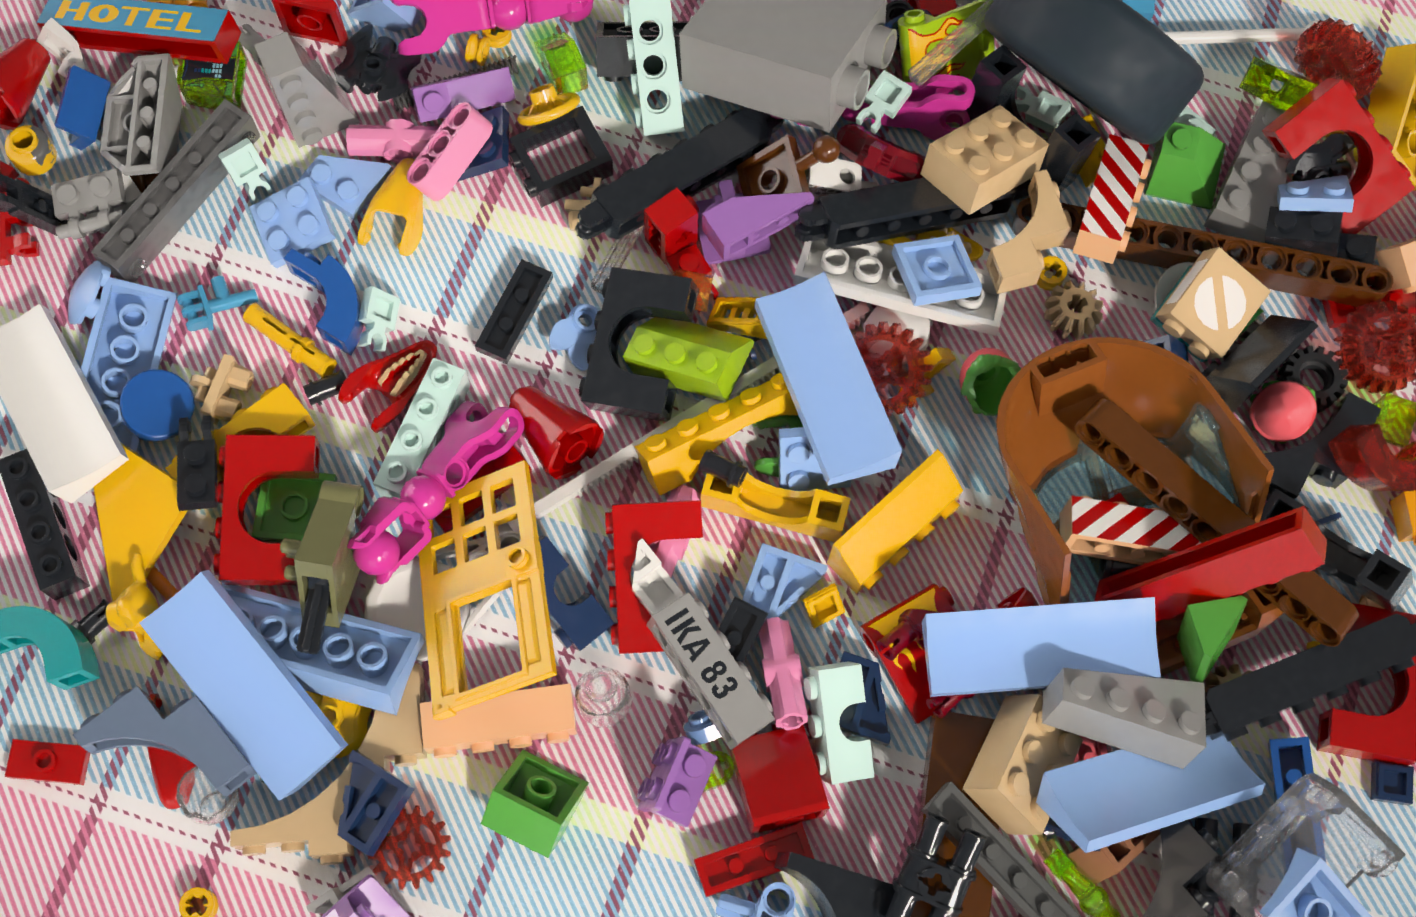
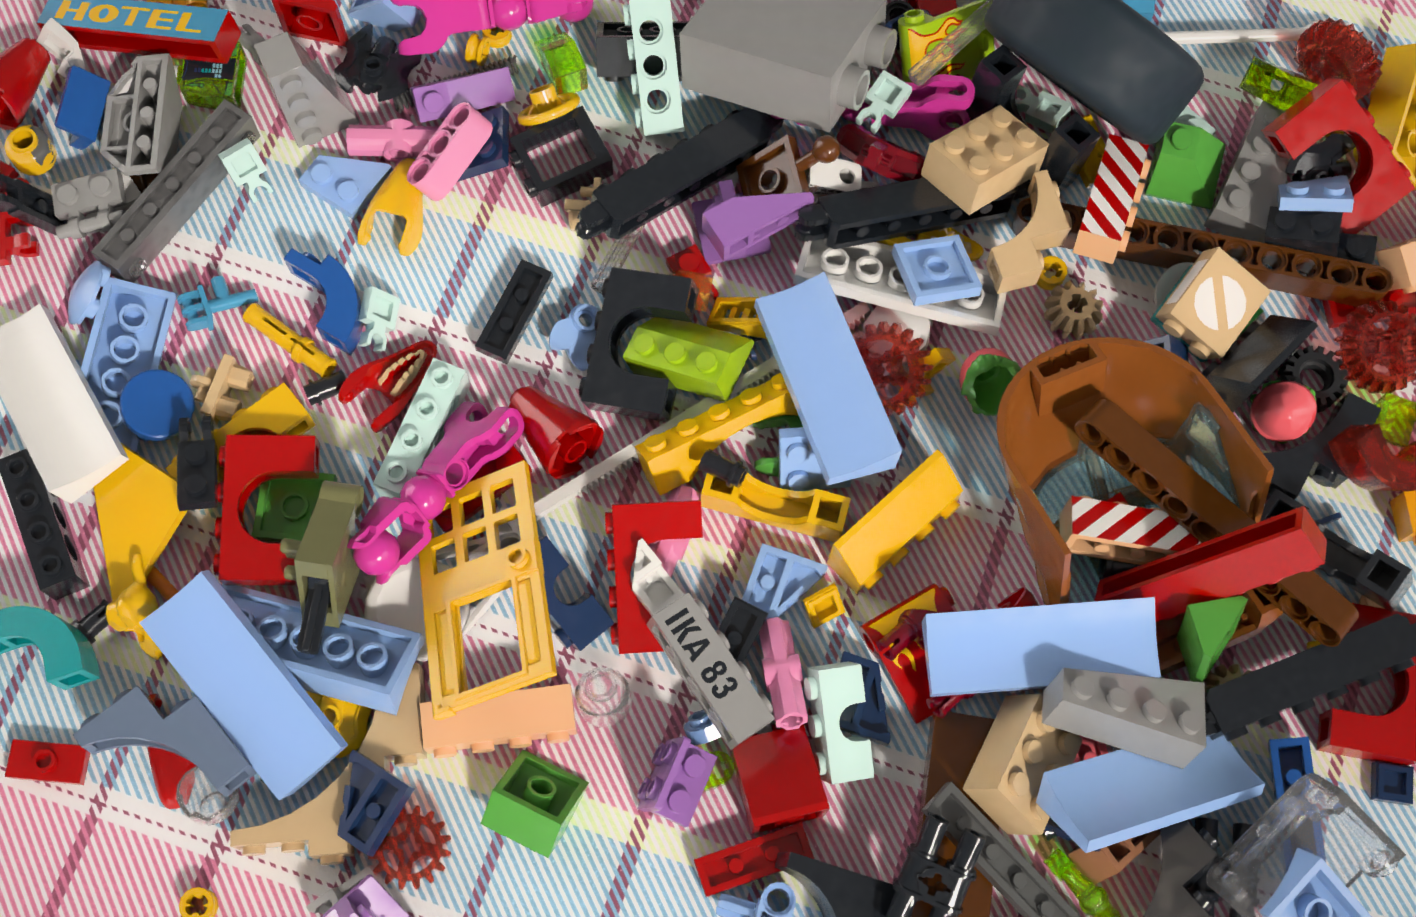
(292, 220): light blue plate -> none
(671, 224): red brick -> none

